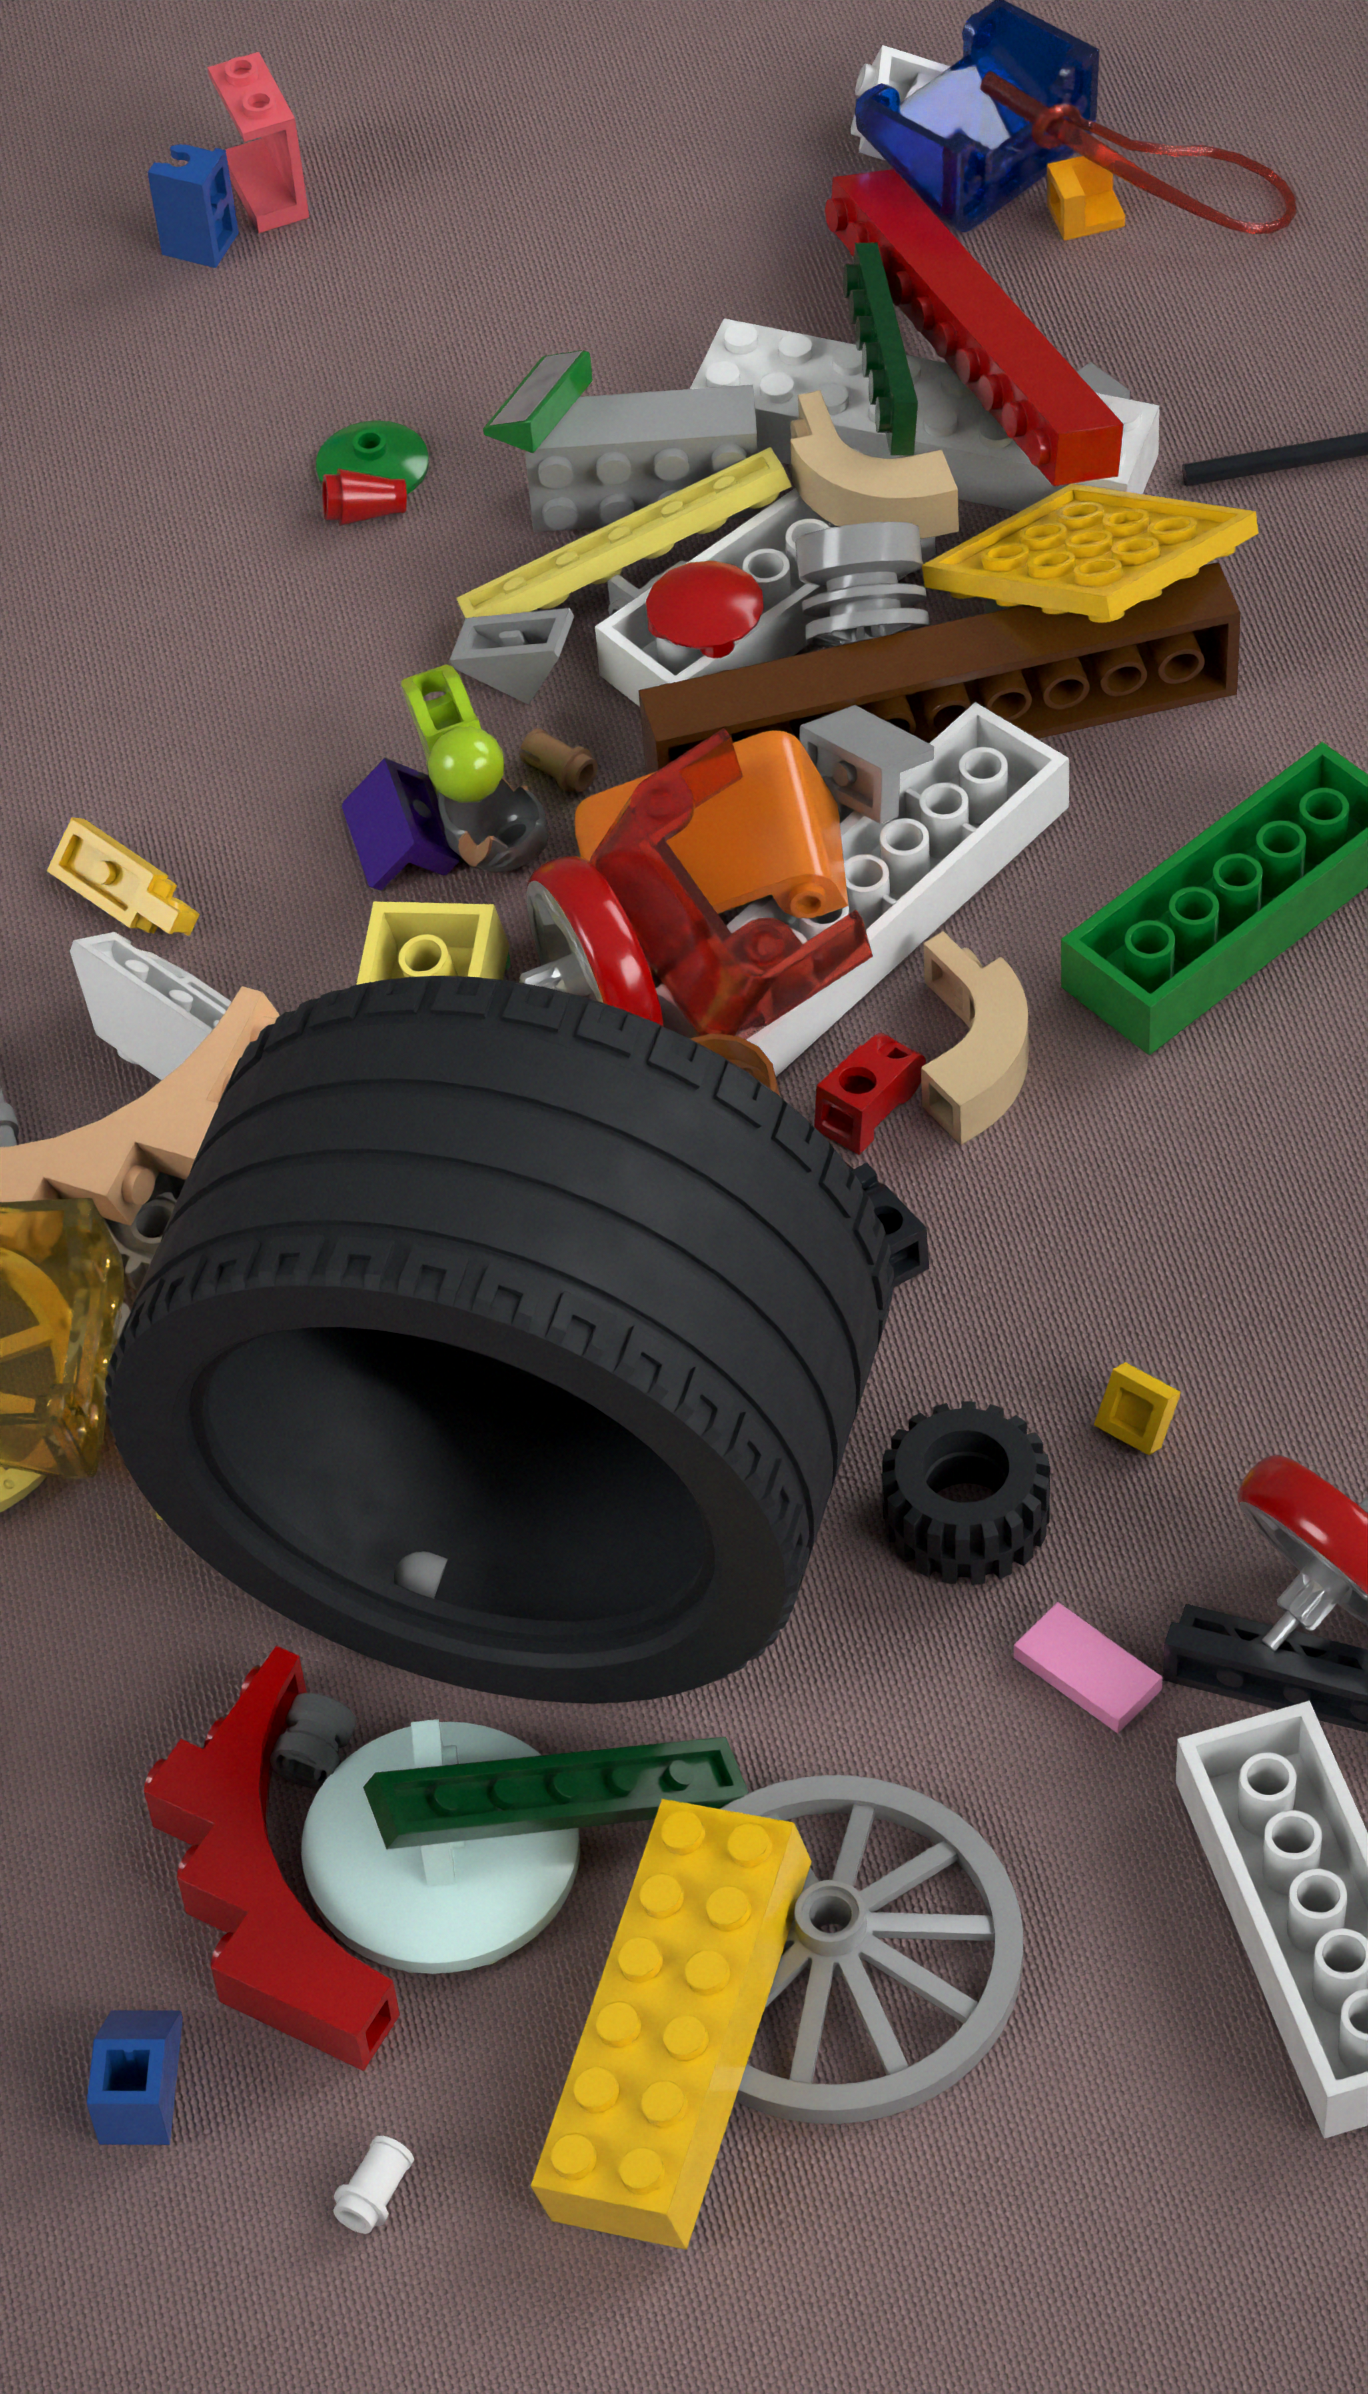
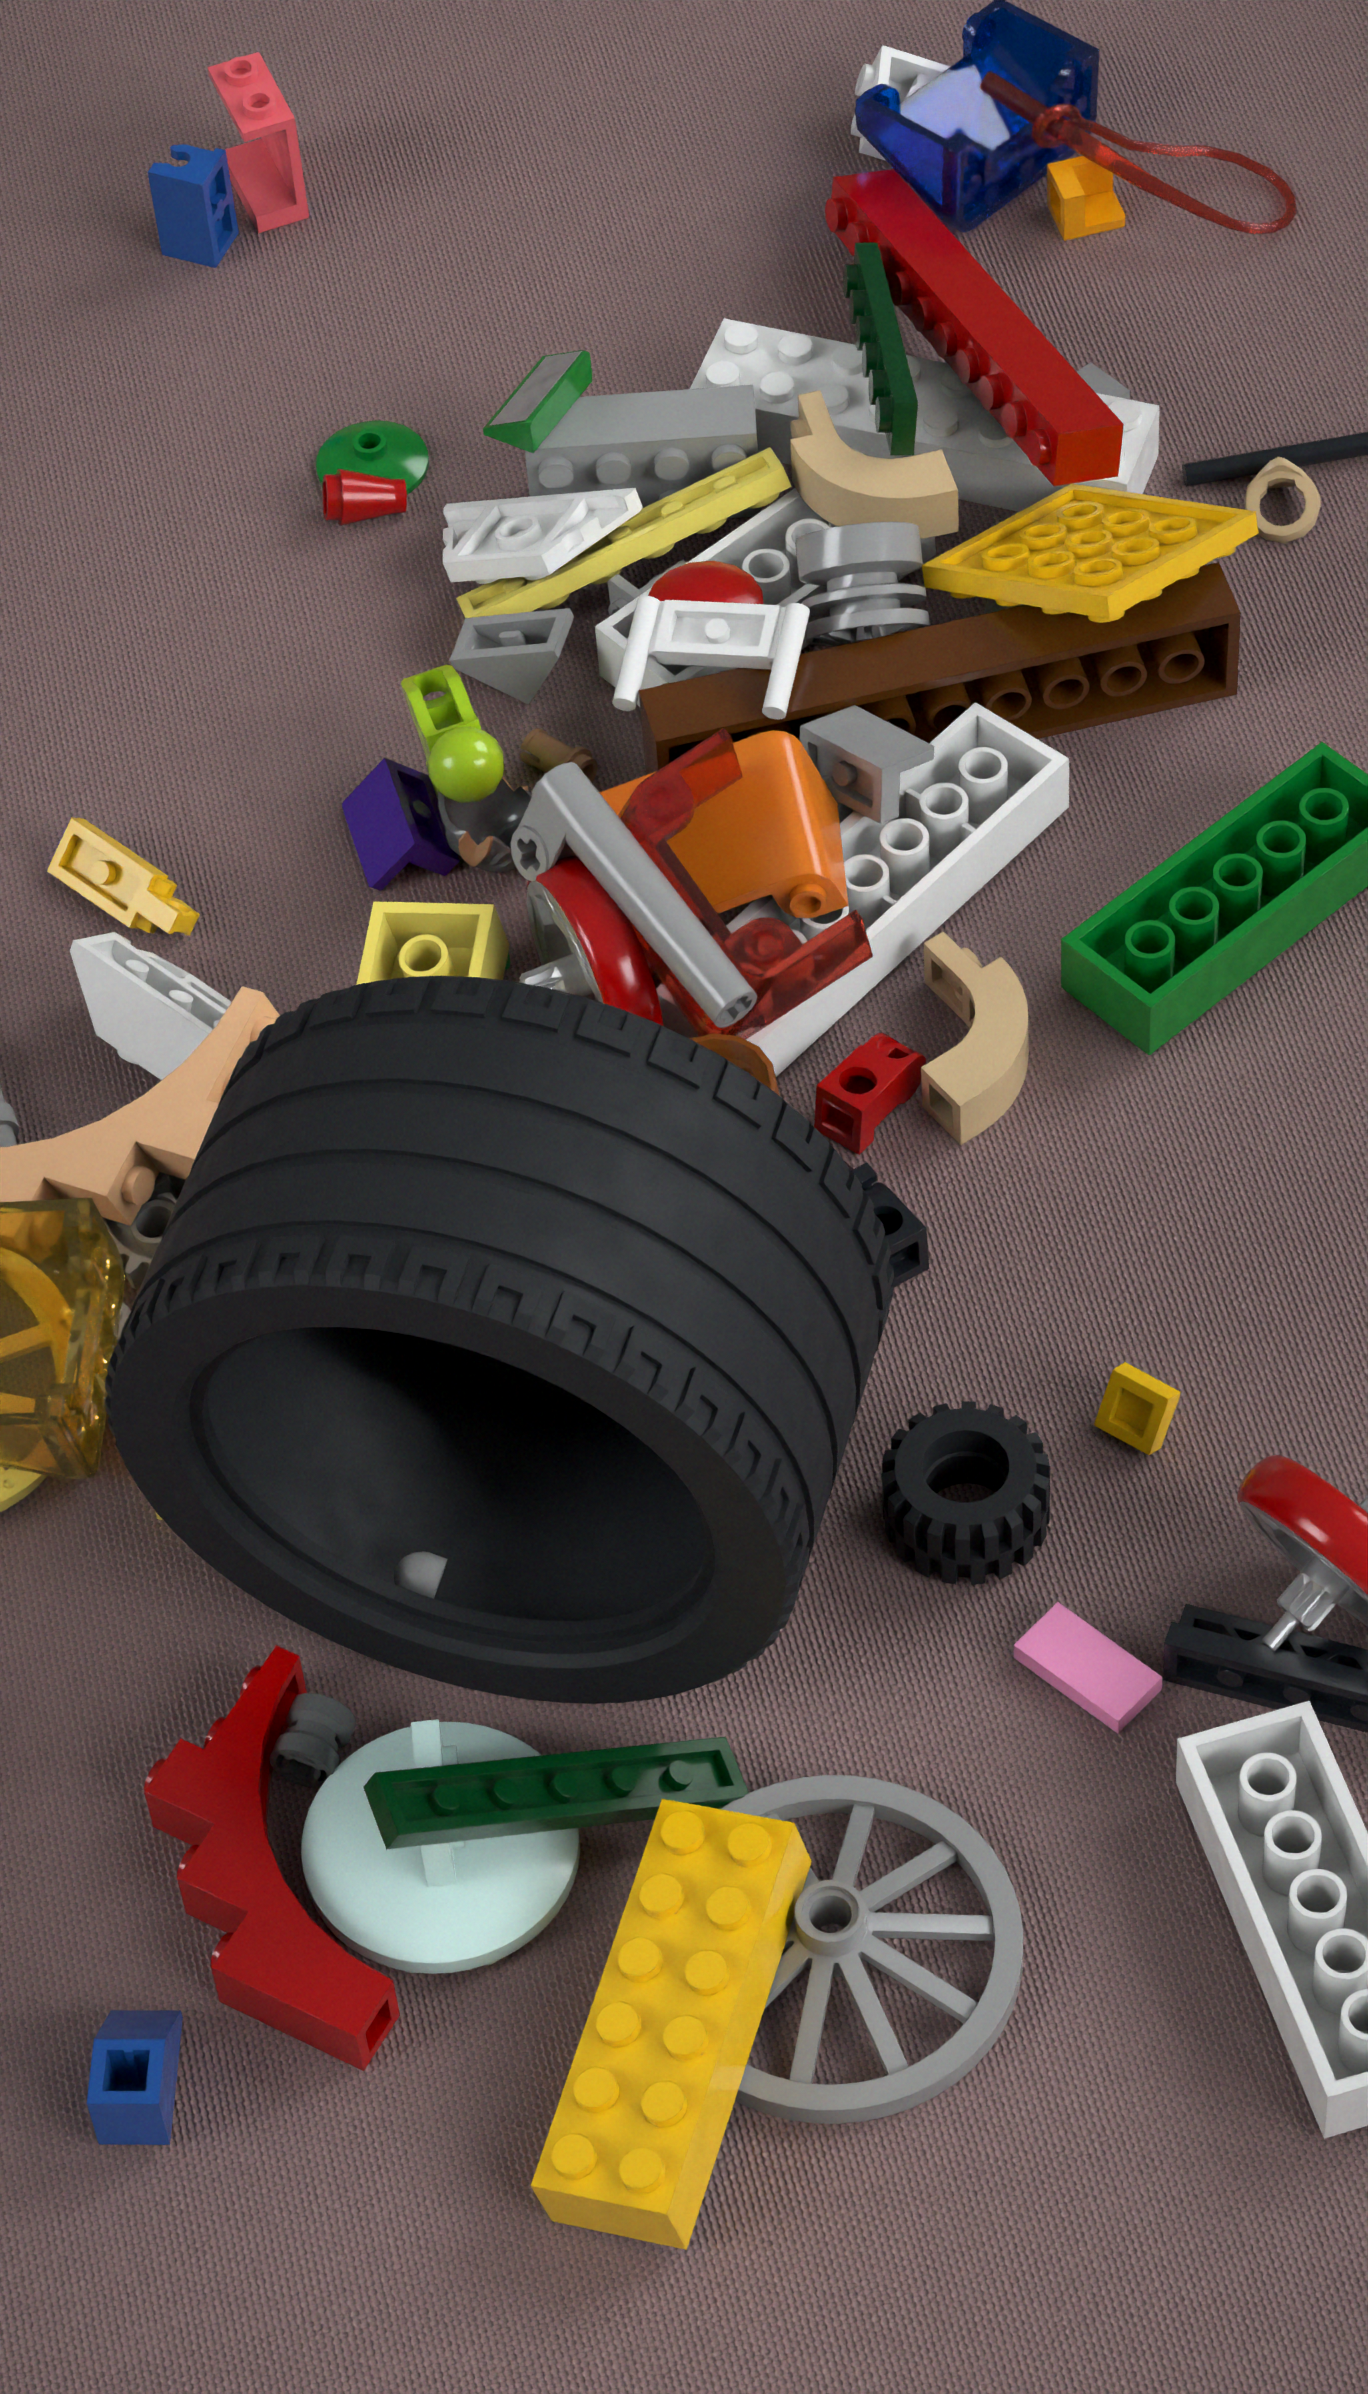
(365, 2198): white pin -> none
(529, 533): none -> white wing
(575, 820): none -> light grey axle
(716, 637): none -> white plate
(1279, 474): none -> tan piece

